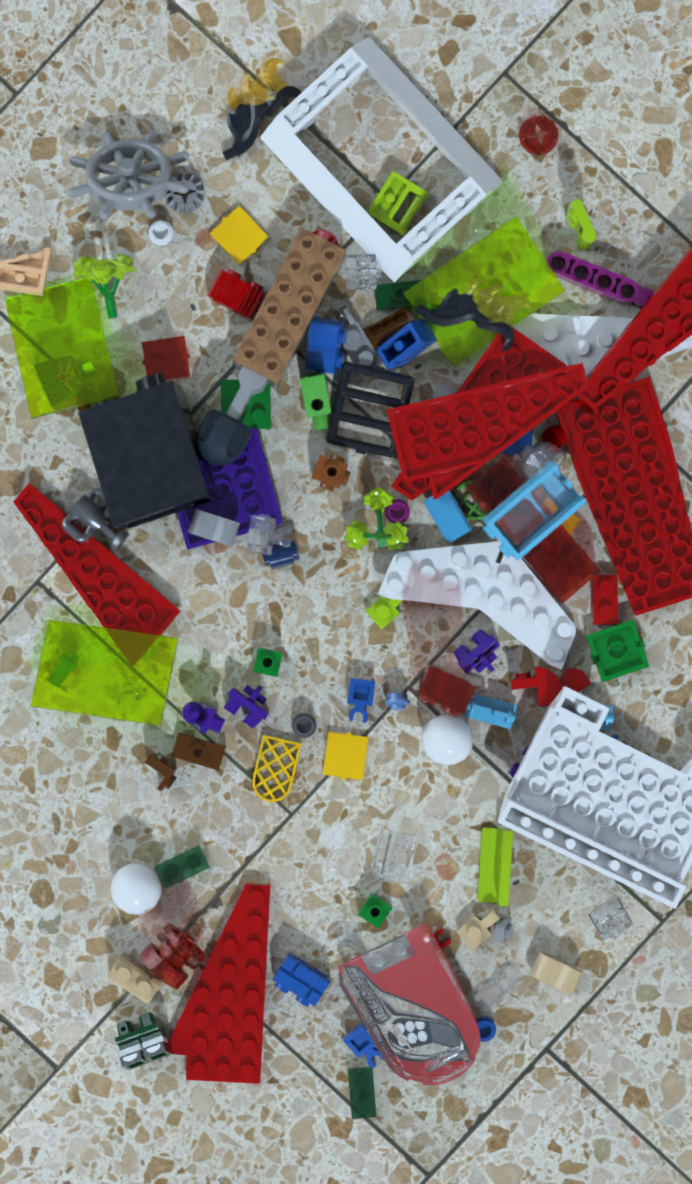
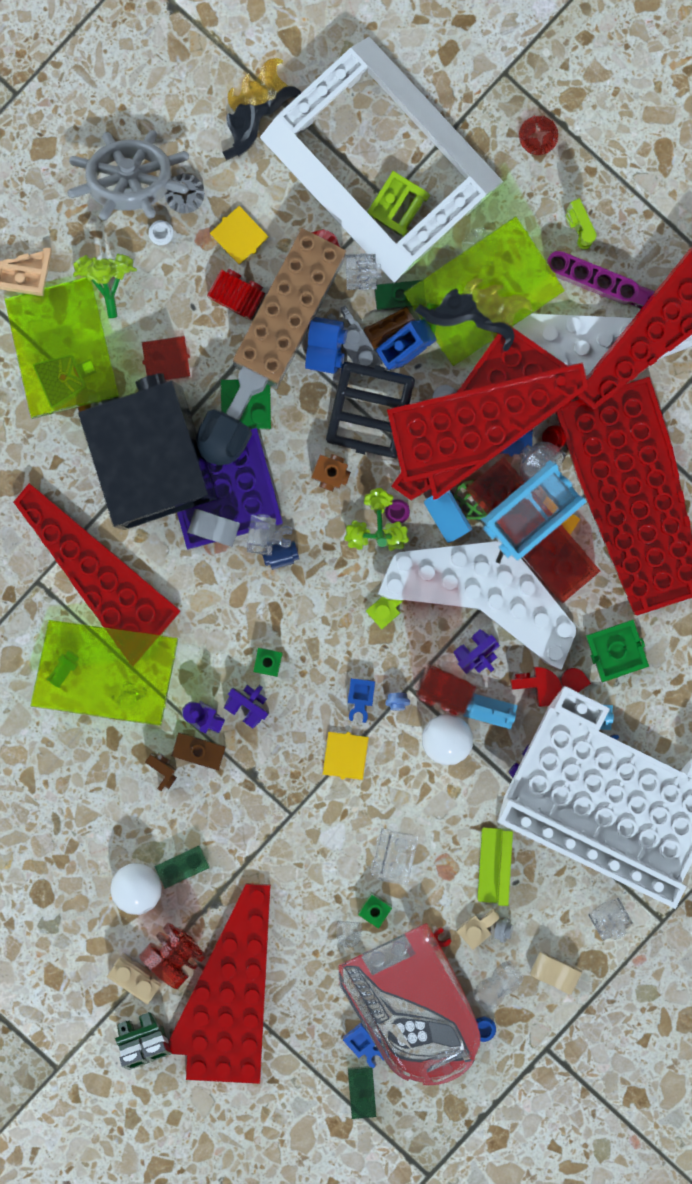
(93, 518): flat silver piece -> none
(284, 768): yellow window -> none
(301, 980): blue brick -> none
(304, 725): dark grey plate -> none
(315, 387): bright green torso -> none
(605, 599): red plate -> none

